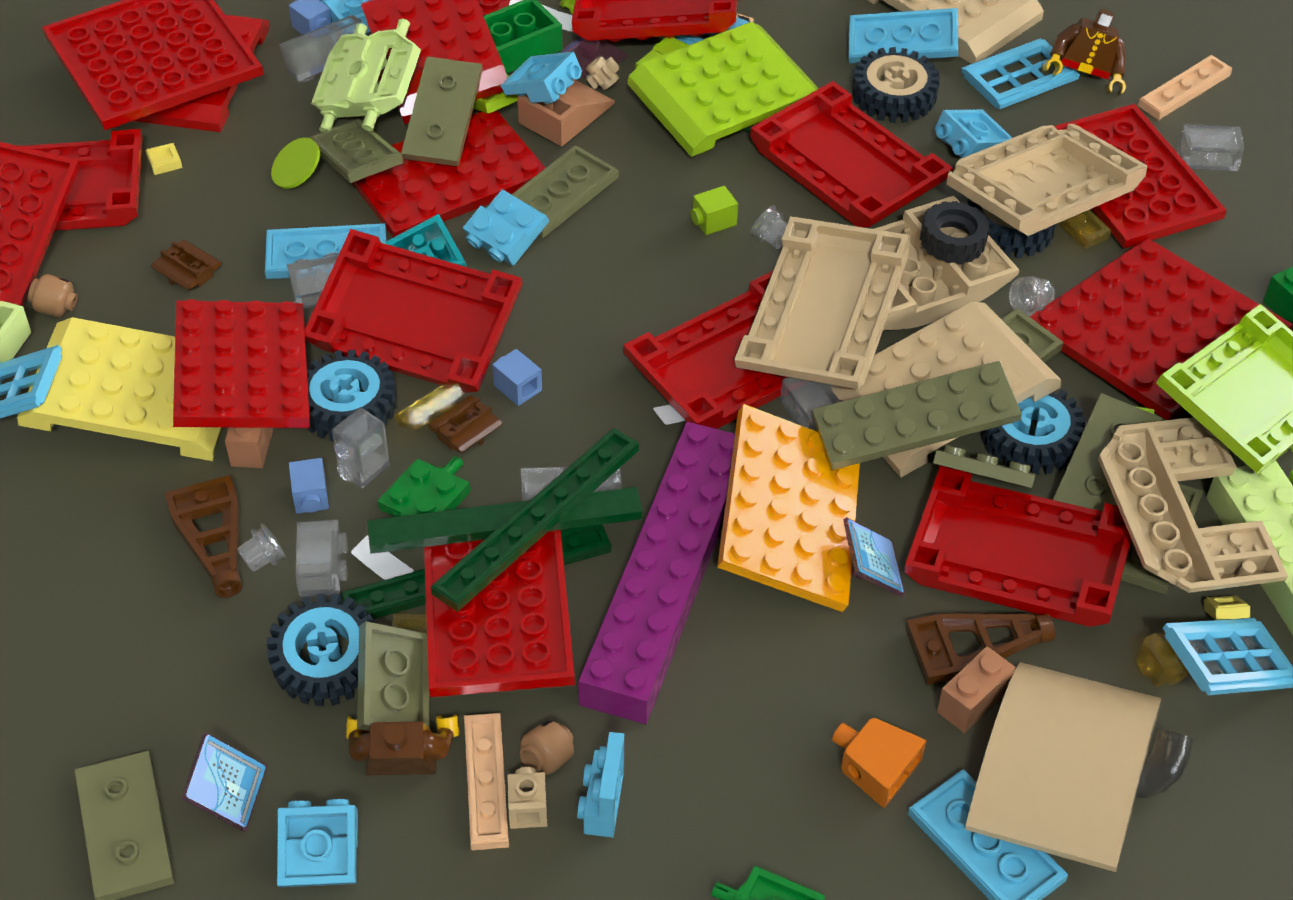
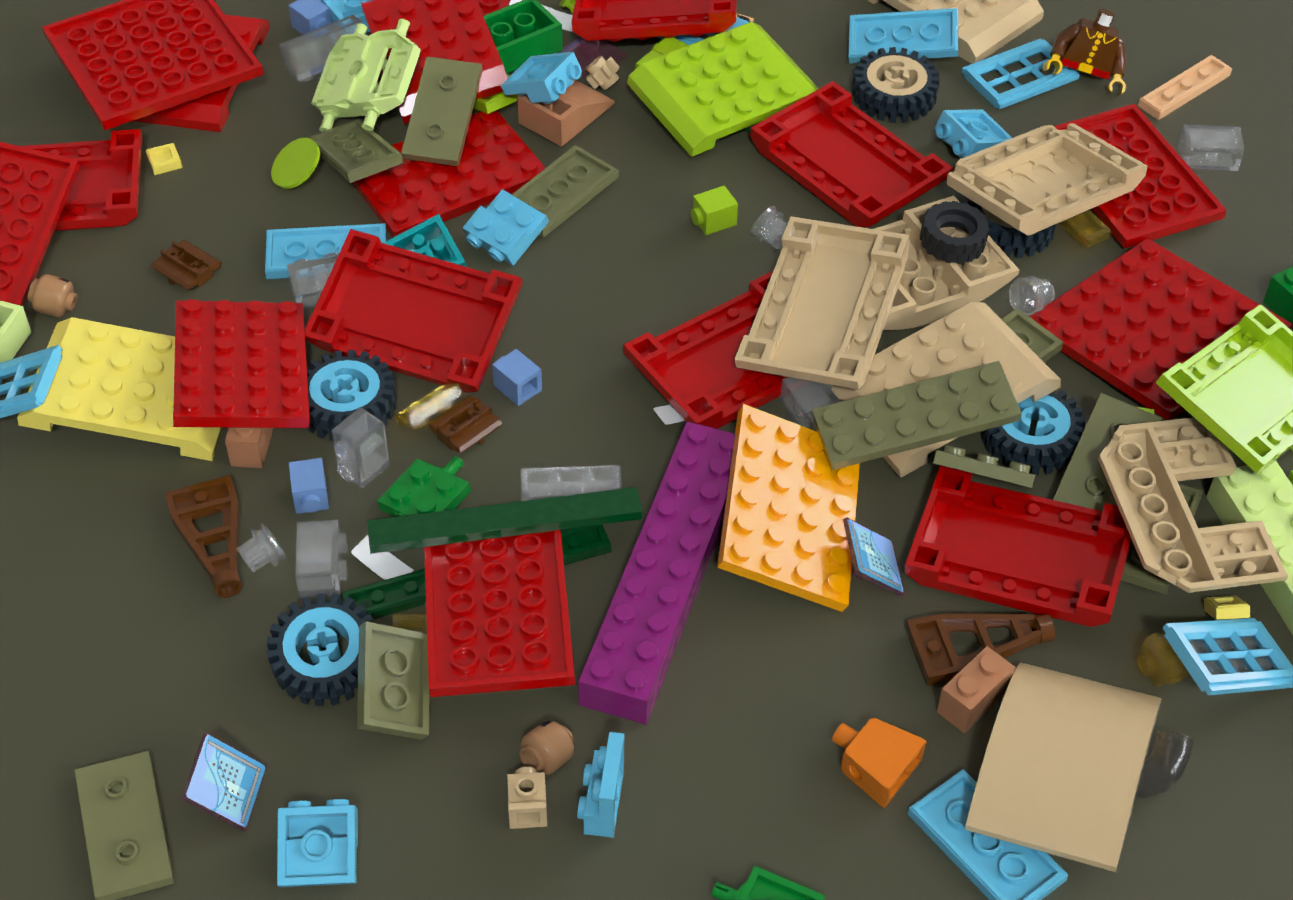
(401, 746): reddish brown torso -> none
(486, 782): light nougat tile -> none
(534, 520): dark green tile -> none

